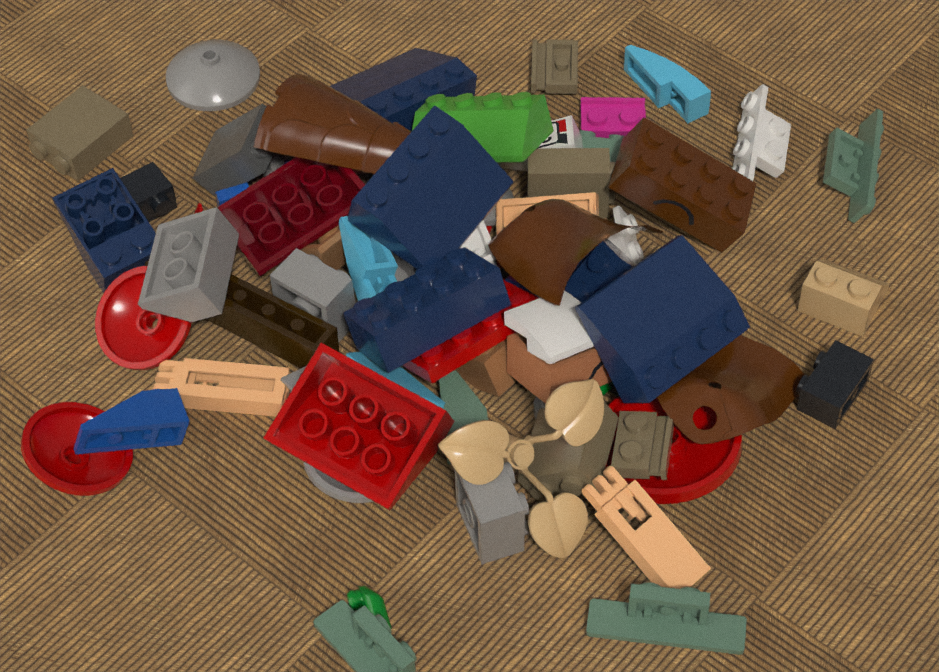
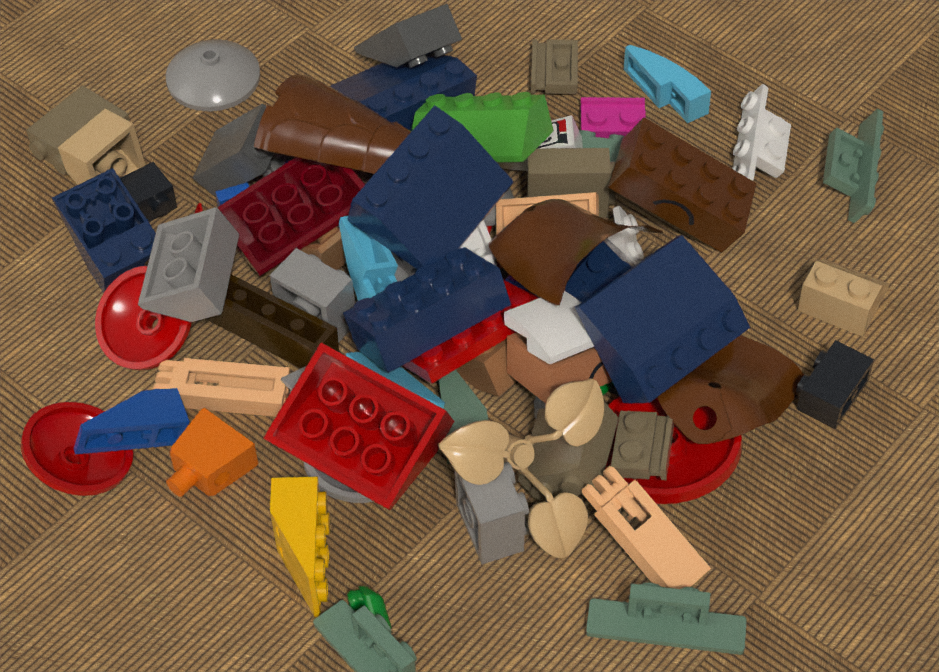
(102, 145): none -> tan slope
(209, 456): none -> orange torso
(300, 534): none -> yellow slope
(413, 39): none -> dark grey slope

